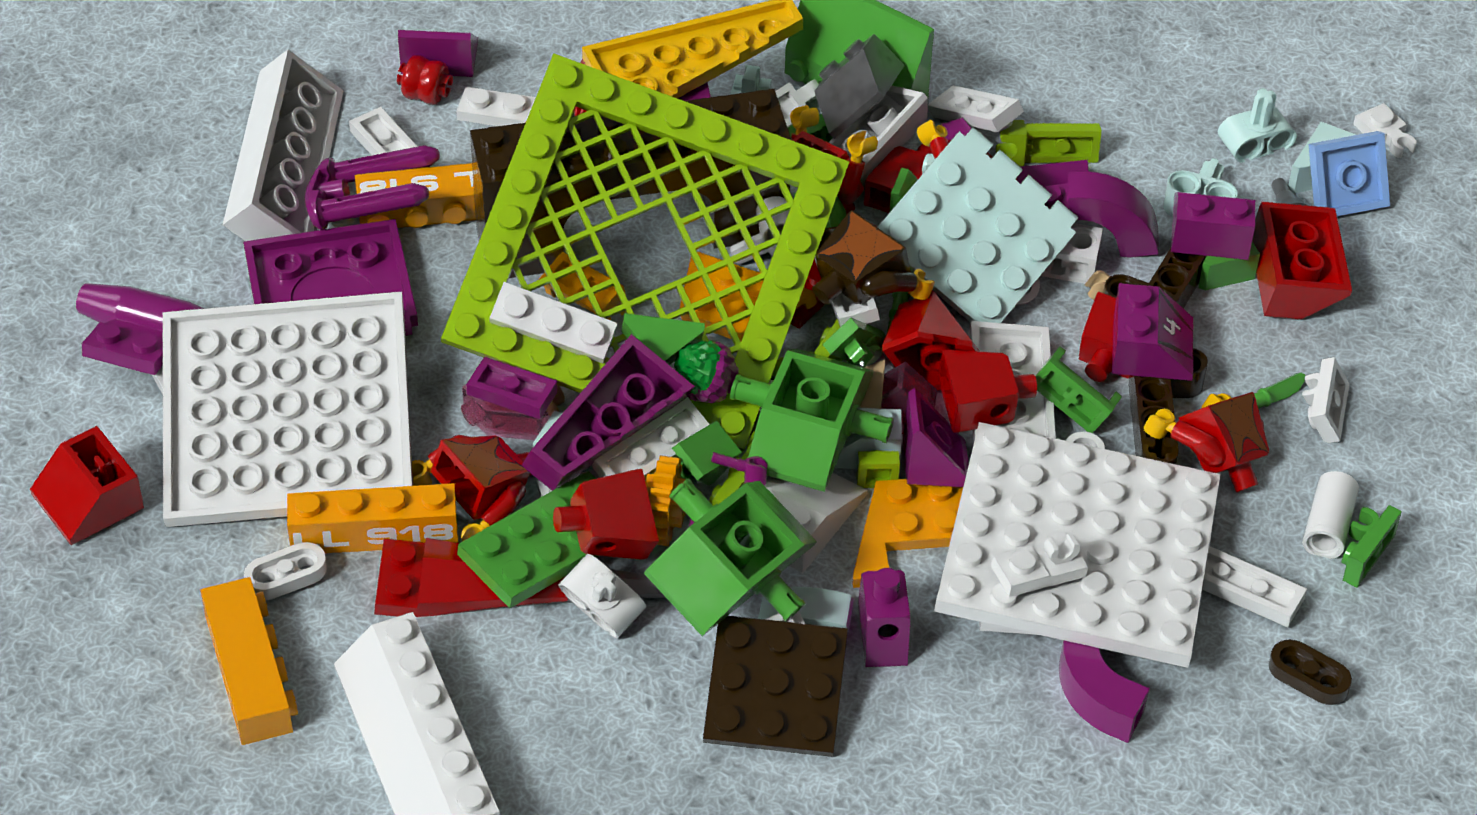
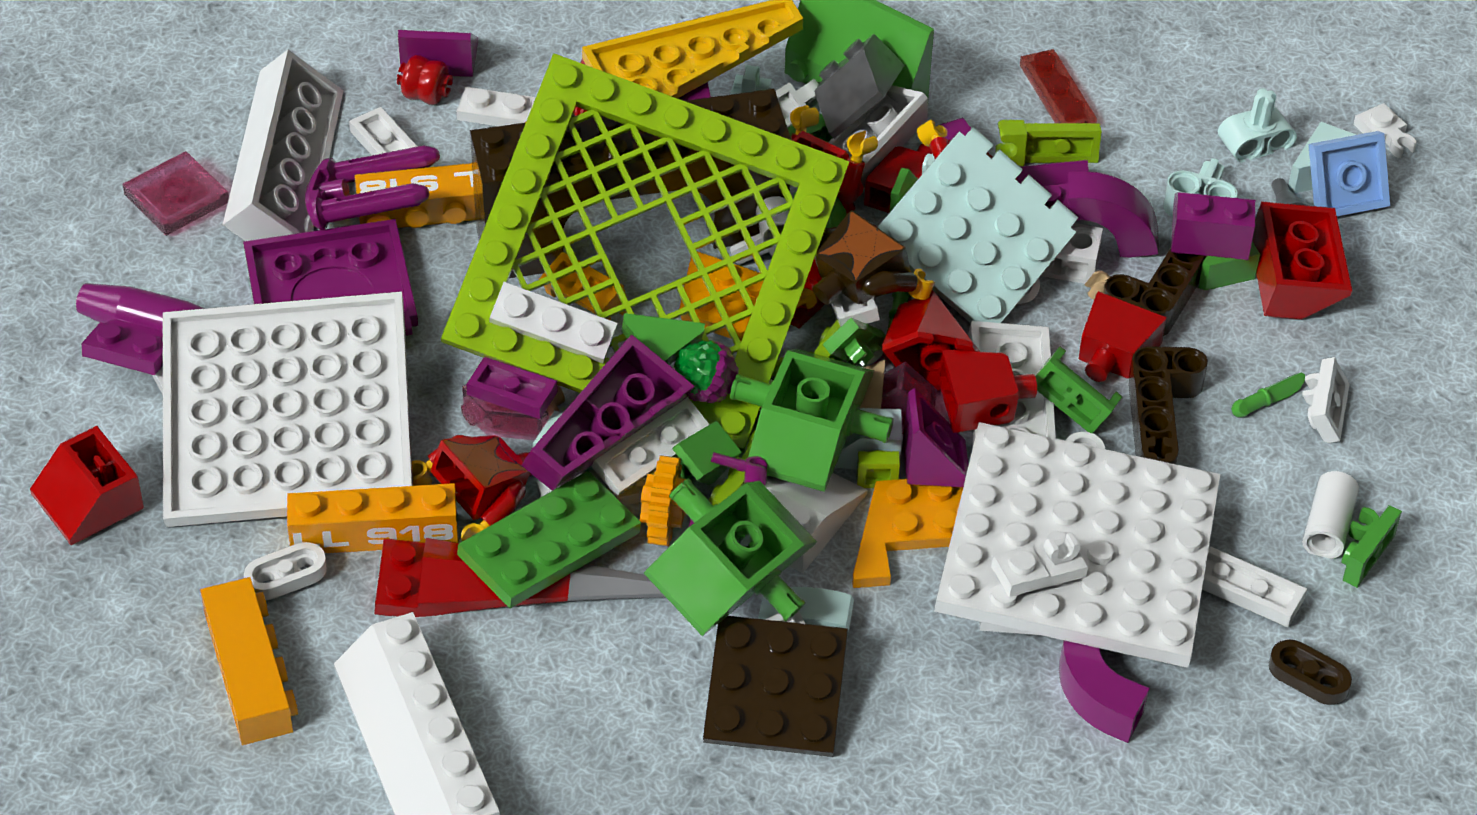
(175, 193): none -> clear pink plate
(602, 595): white beam -> none
(611, 516): red torso -> none
(883, 602): magenta torso -> none
(977, 108): white plate -> none
(1056, 88): none -> clear red plate
(1151, 334): magenta slope -> none
(1222, 435): red torso -> none

